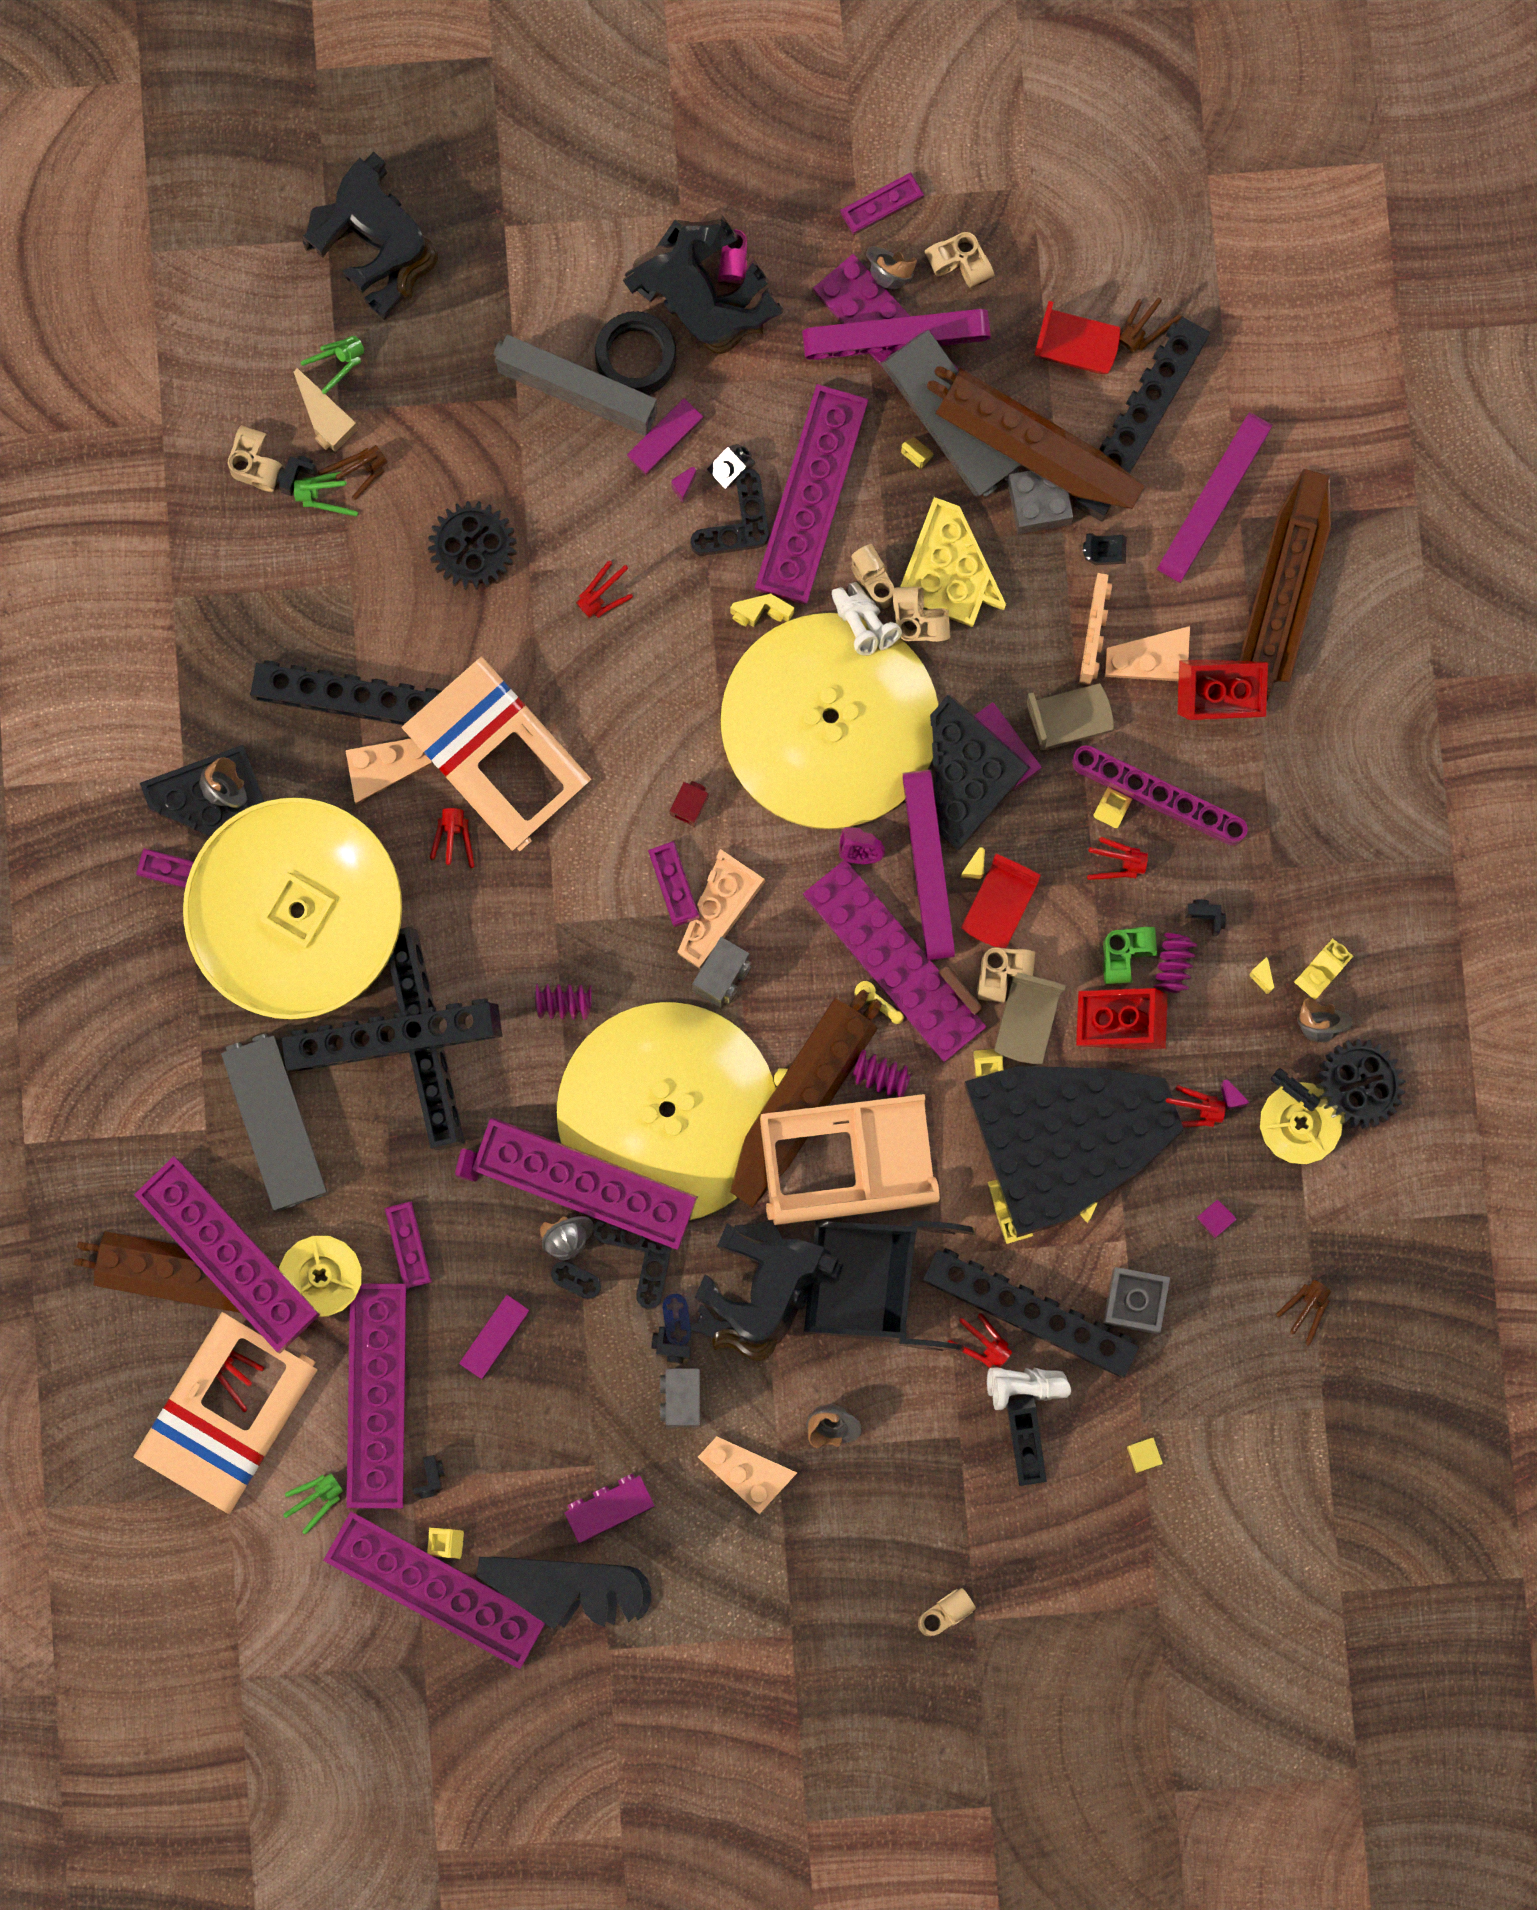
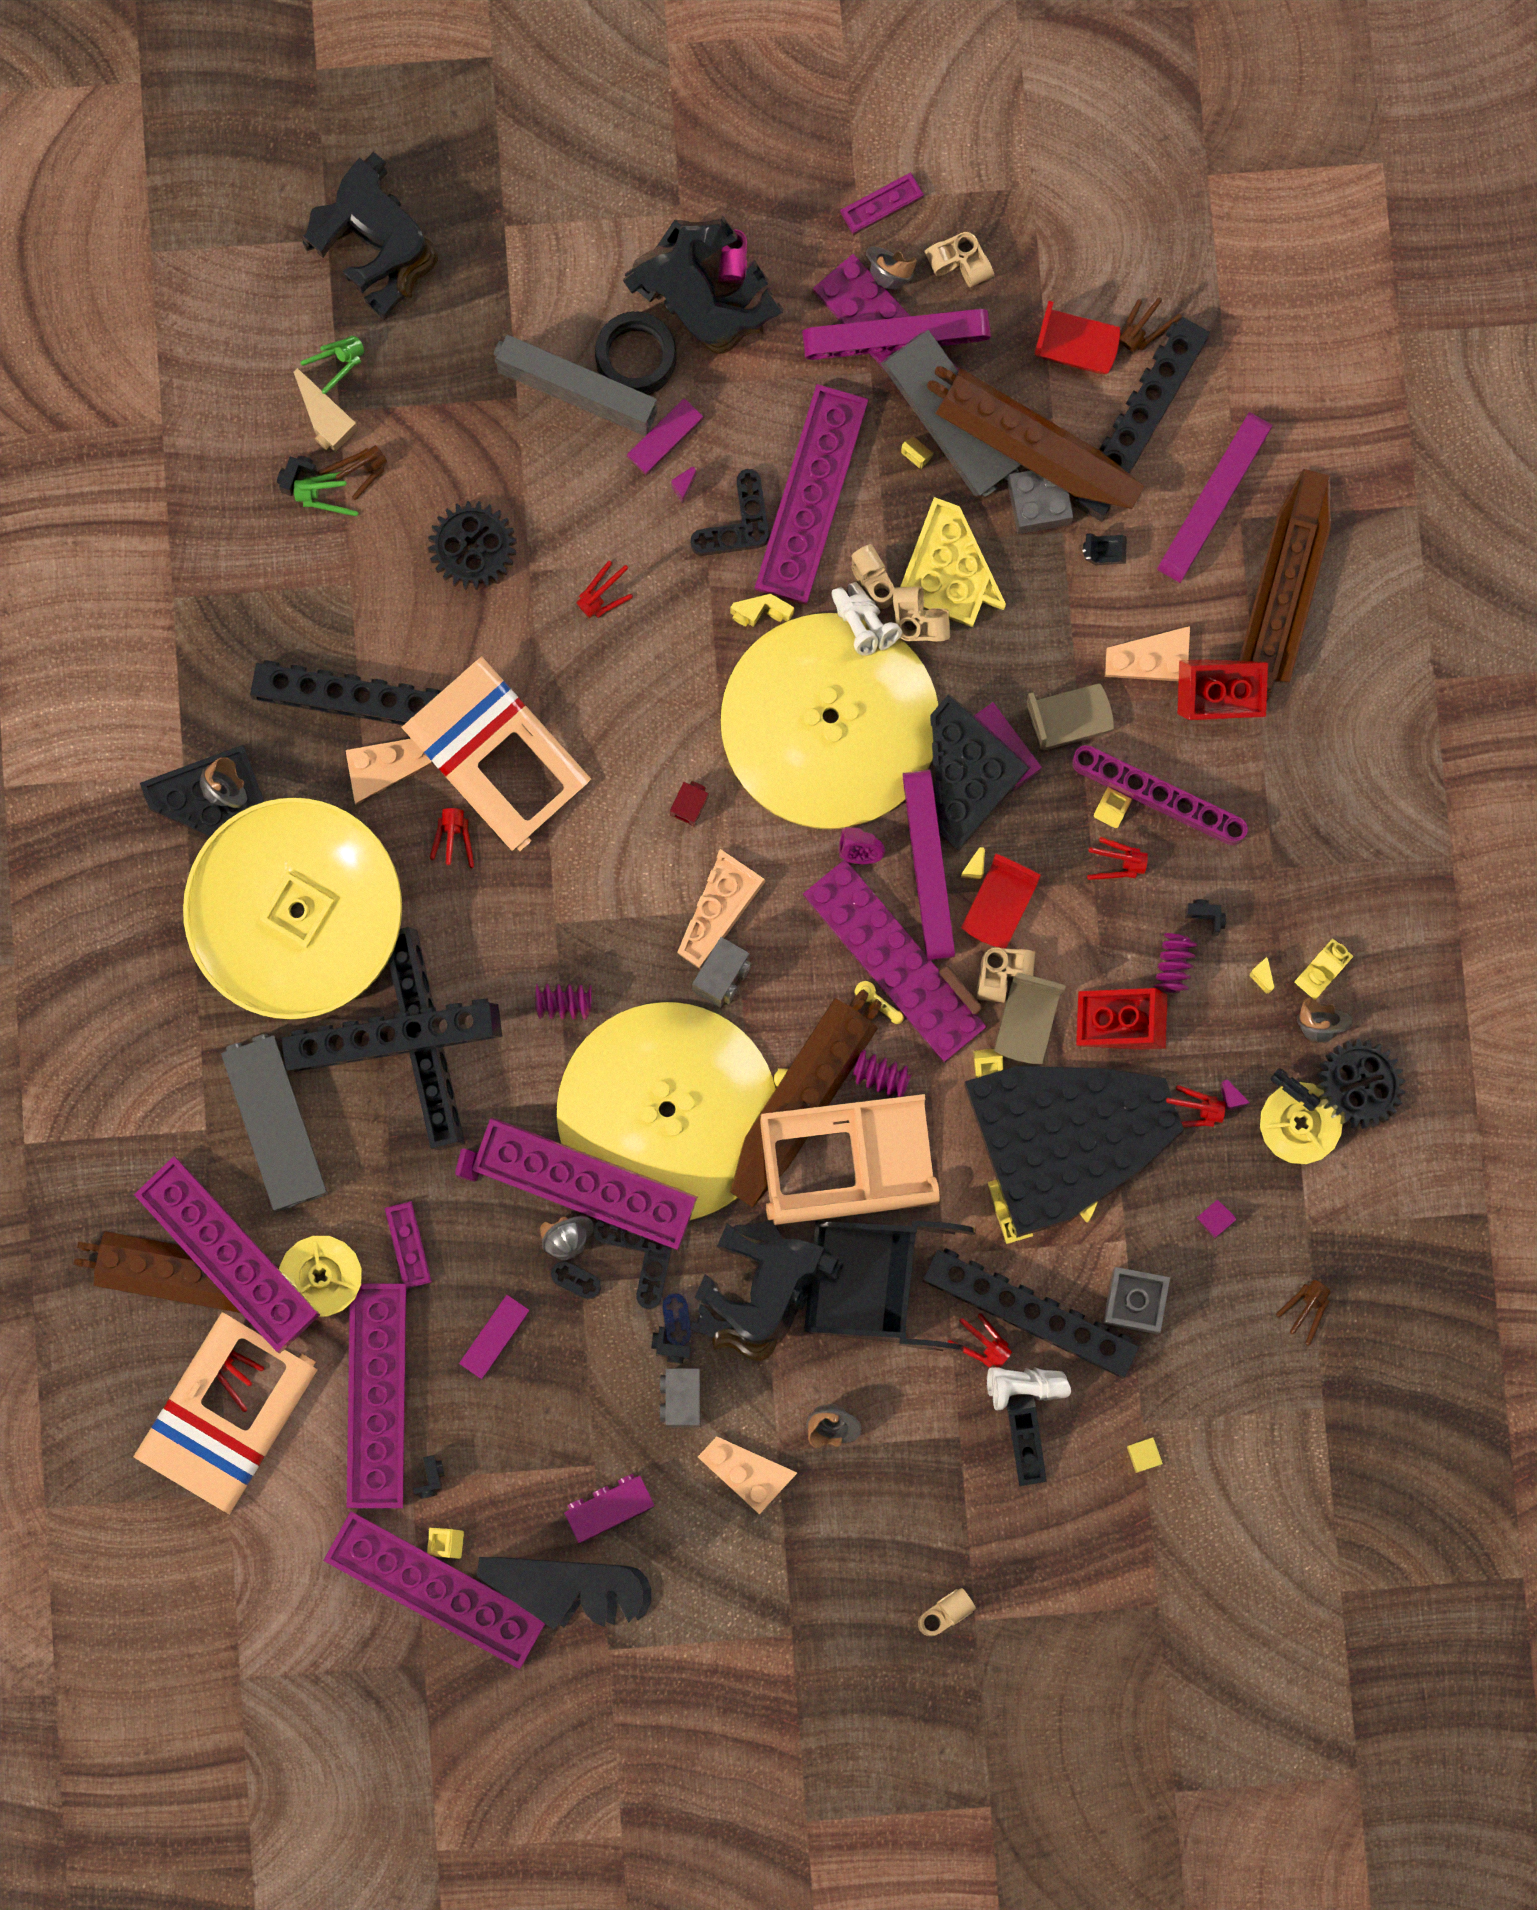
(164, 868): magenta tile -> none
(261, 471): tan piece -> none
(327, 1489): bright green plant -> none
(674, 884): magenta tile -> none
(731, 464): bracket -> none
(1094, 641): light nougat wing -> none
(1137, 943): bright green piece -> none

